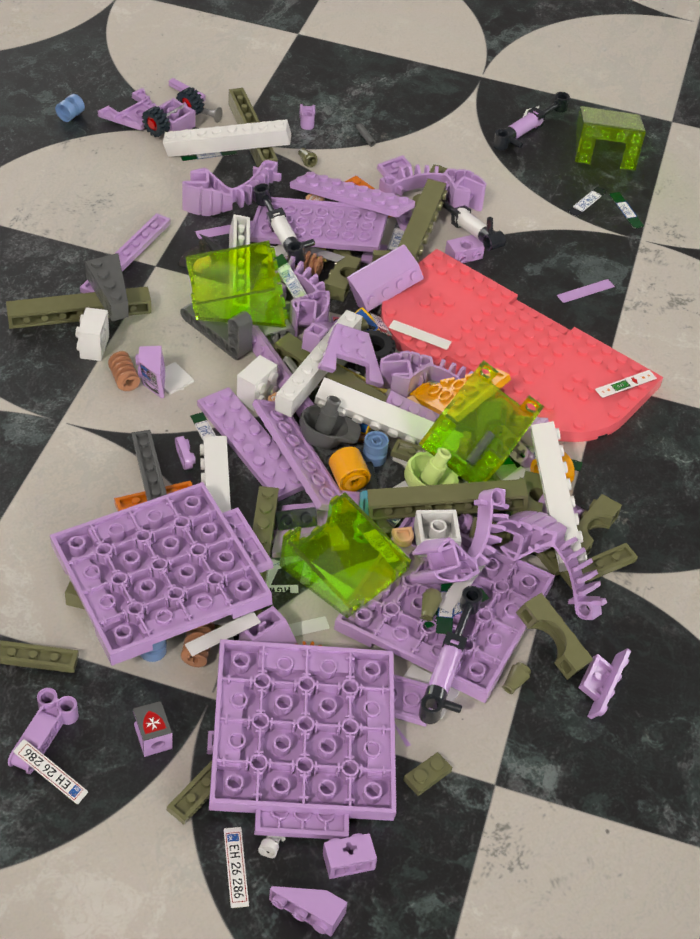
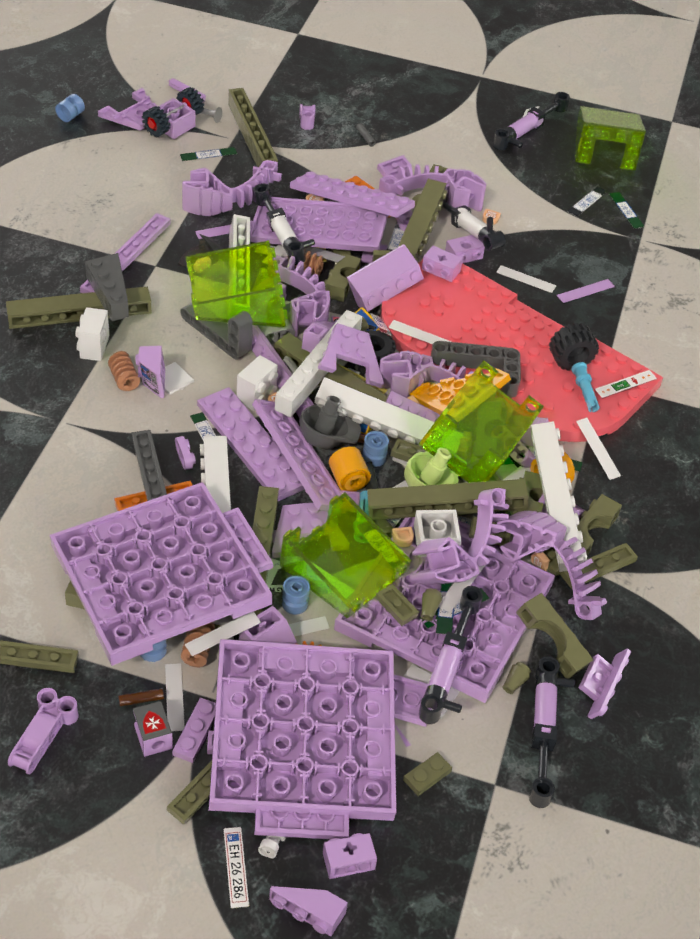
(50, 771): white sticker -> none
(141, 697): none -> reddish brown piece
(174, 696): none -> white sticker
(195, 731): none -> lavender plate
(227, 138): white brick -> none
(289, 277): sticker -> none
(295, 595): none -> medium blue wheel
(296, 517): black hinge -> none
(308, 157): olive cone -> none
(397, 605): none -> olive plate
(442, 263): none -> lavender brick
(465, 522): lavender plate -> none
(472, 356): none -> dark grey beam
(480, 448): dark grey piece -> none
(490, 213): none -> light nougat tile
(526, 279): none -> white sticker
(540, 560): none -> light nougat tile
(545, 728): none -> black piece
(573, 345): none -> black tyre
(583, 380): none -> medium azure pin
(598, 448): none -> white sticker

